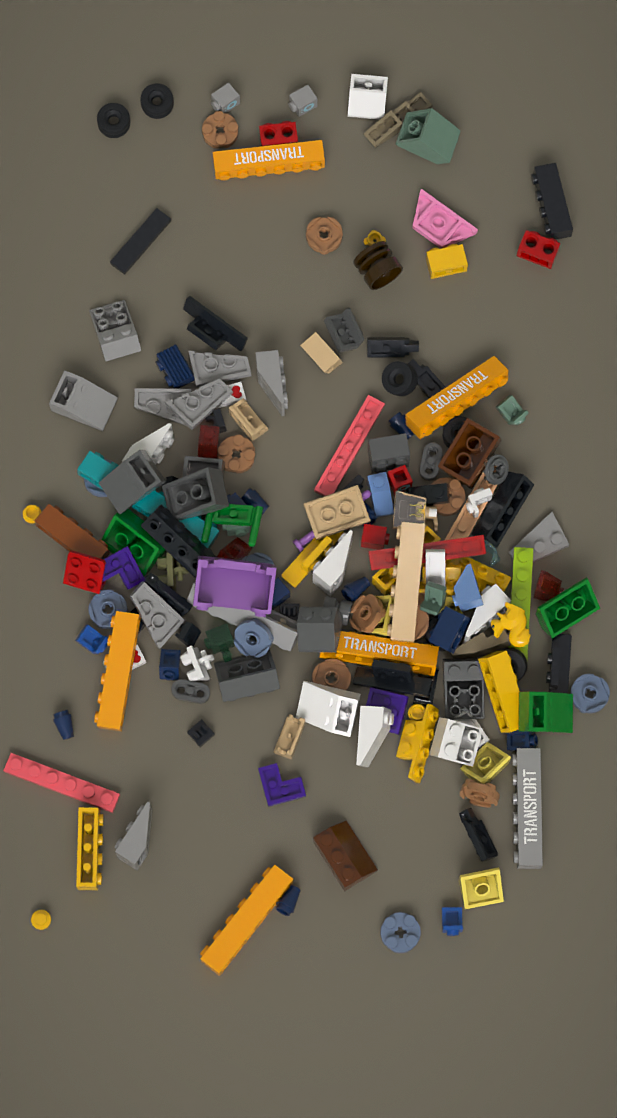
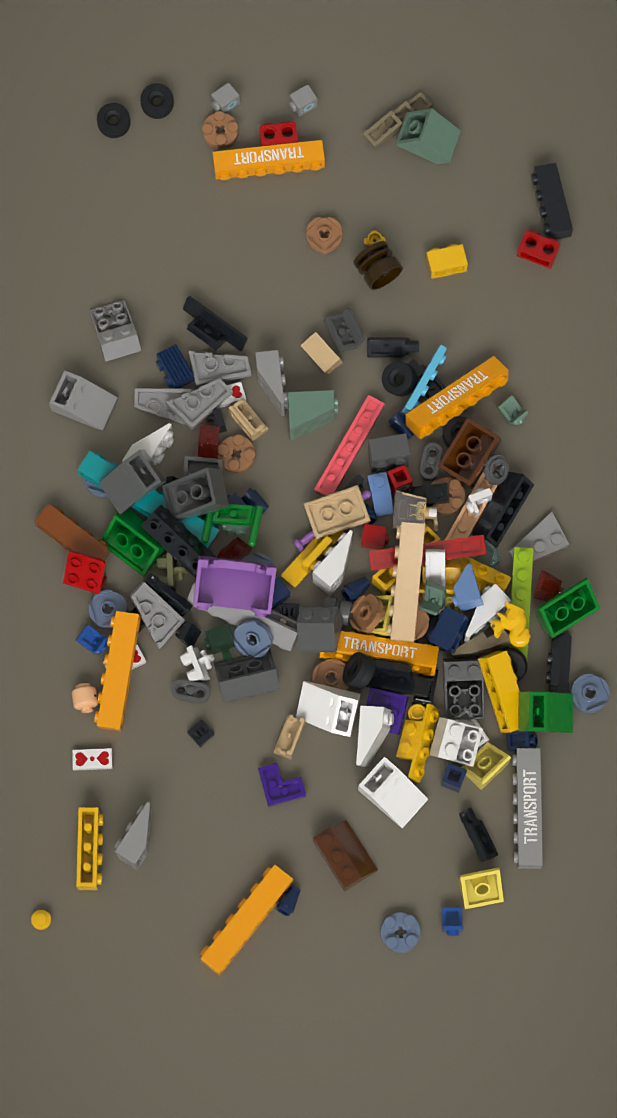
(30, 513): yellow plate -> none
(61, 782): coral plate -> none
(63, 722): dark blue cone -> none
(84, 697): none -> light nougat head
(92, 759): none -> white tile
(124, 564): dark purple plate -> none
(140, 241): black tile -> none
(169, 664): dark blue bracket -> none
(310, 411): none -> sand green slope
(358, 670): none -> black tyre
(367, 96): white slope -> none
(392, 792): none -> white slope
(429, 374): none -> medium azure plate
(439, 222): bright pink wing -> none
(453, 777): none -> dark blue brick
(480, 794): medium nougat plate -> none

